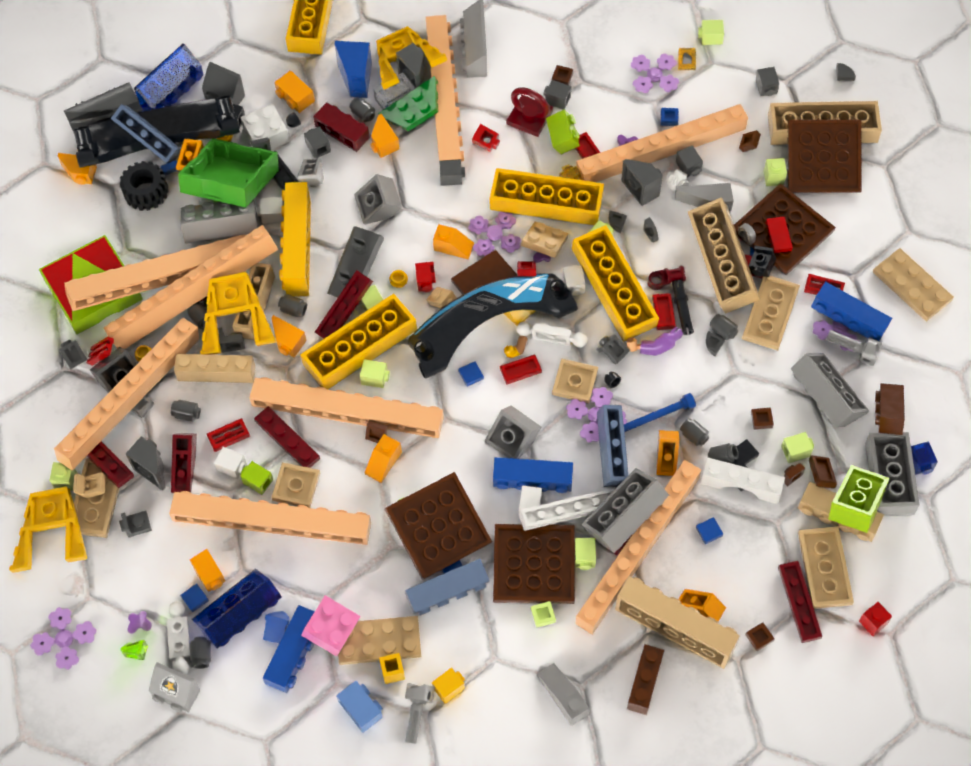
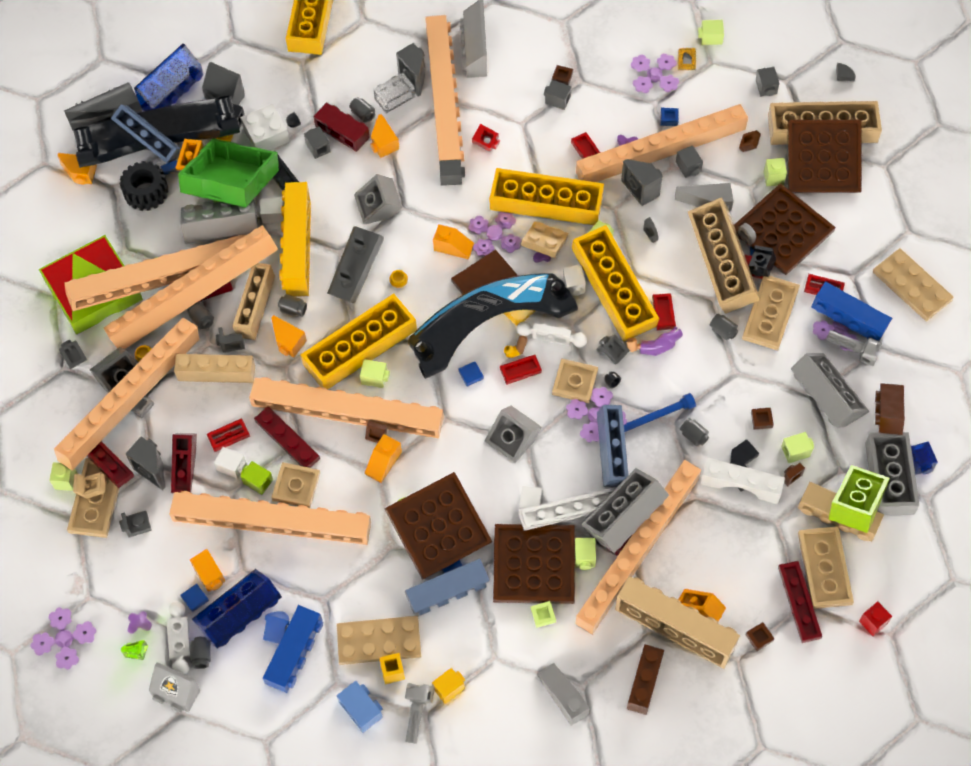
(48, 511): yellow wing -> none
(99, 350): red tile -> none
(185, 410): dark grey brick -> none
(230, 296): yellow wing -> none
(263, 143): dark grey tile -> none
(294, 92): light orange brick -> none
(311, 172): light grey slope -> none
(330, 625): bright pink brick -> none
(344, 305): dark red plate -> none
(355, 66): blue slope -> none
(371, 298): yellowish green brick -> none
(397, 41): yellow wing -> none
(414, 107): green wing -> none
(425, 276): red brick -> none
(440, 297): tan bracket -> none
(526, 268): red tile -> none
(529, 113): dark red tile -> none
(532, 473): blue brick -> none
(562, 131): lime brick -> none
(570, 172): clear yellow gear -> none
(617, 220): dark grey tile -> none
(666, 277): dark red connector -> none
(667, 452): light orange slope -> none
(676, 179): white gear -> none
(682, 306): black pin -> none
(709, 530): blue tile -> none
(713, 343): dark grey tile -> none
(725, 453): dark grey brick -> none
(779, 234): red tile -> none
(822, 472): reddish brown tile -> none

